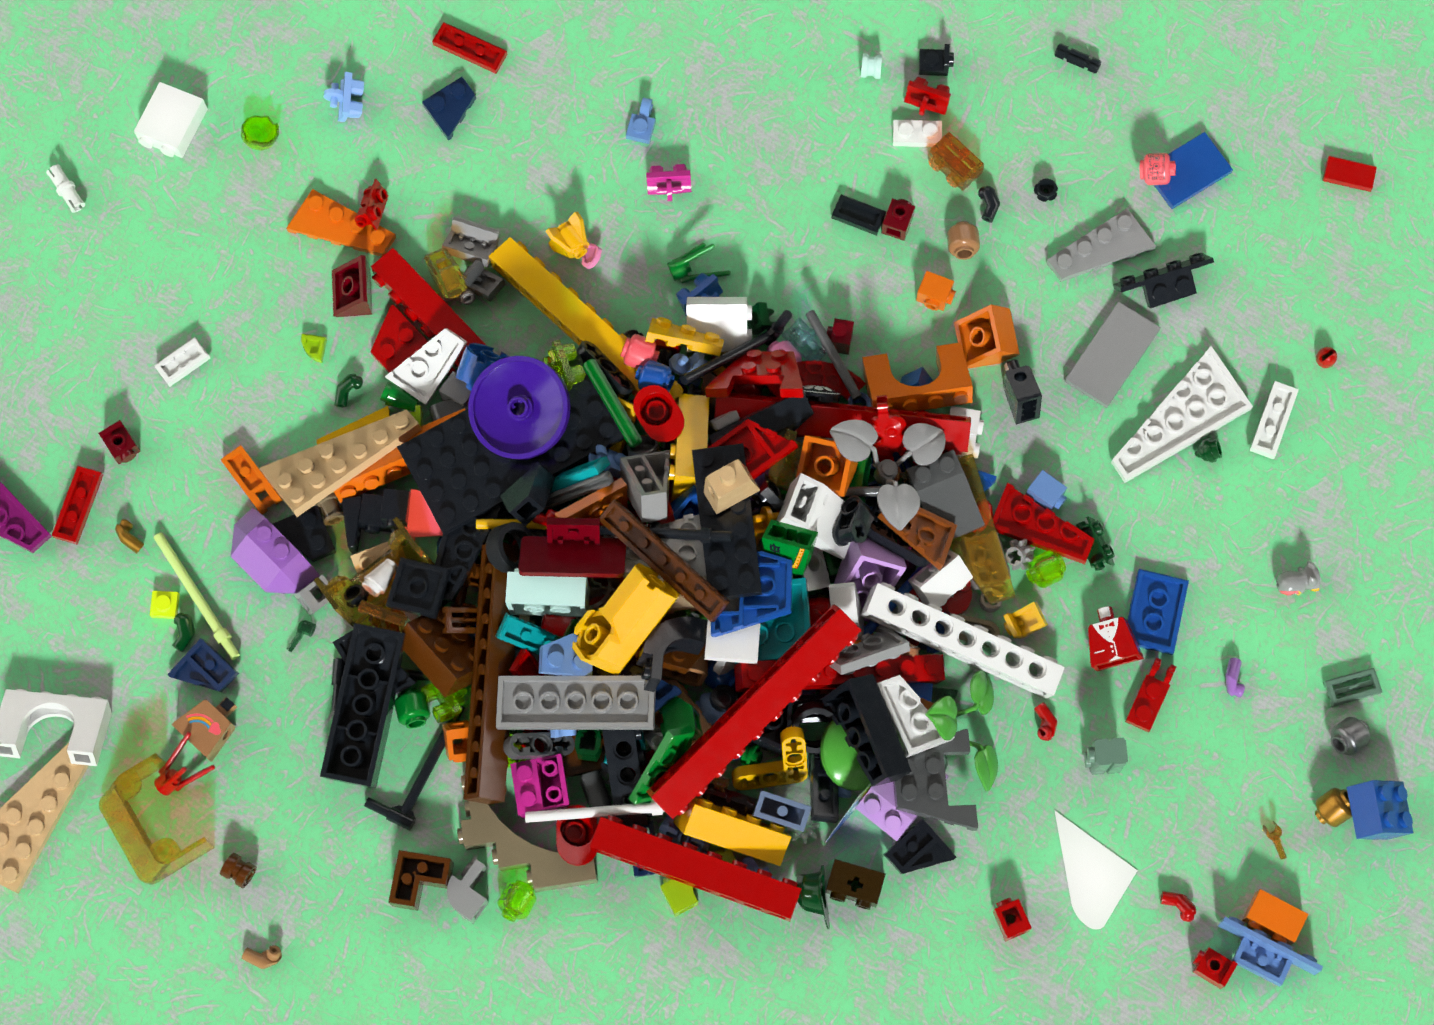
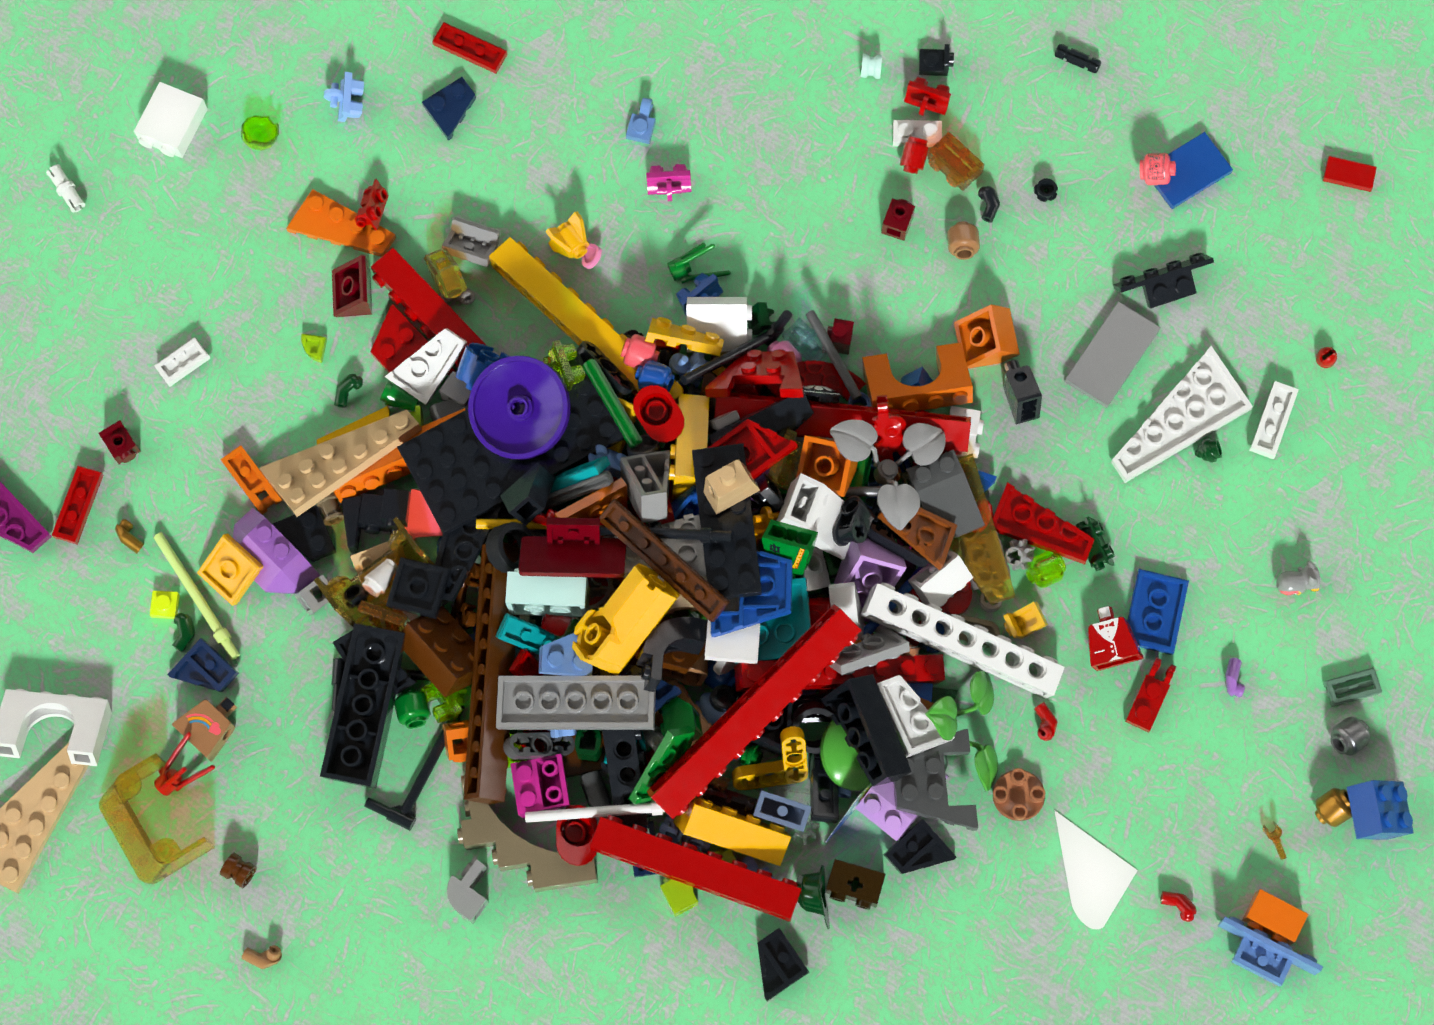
(230, 569): none -> yellow tile
(304, 628): clear green hand -> none
(412, 873): reddish brown brick -> none
(448, 620): reddish brown tile -> none
(482, 281): dark grey bracket -> none
(516, 900): clear neon green head -> none
(778, 964): none -> black wing
(858, 214): black tile -> none
(914, 155): none -> red brick
(935, 291): orange brick -> none
(1018, 795): none -> nougat dish
(1021, 923): red brick -> none
(1047, 491): medium blue brick -> none
(1106, 756): sand green brick -> none
(1108, 243): light grey wing -> none
(1216, 977): red brick -> none

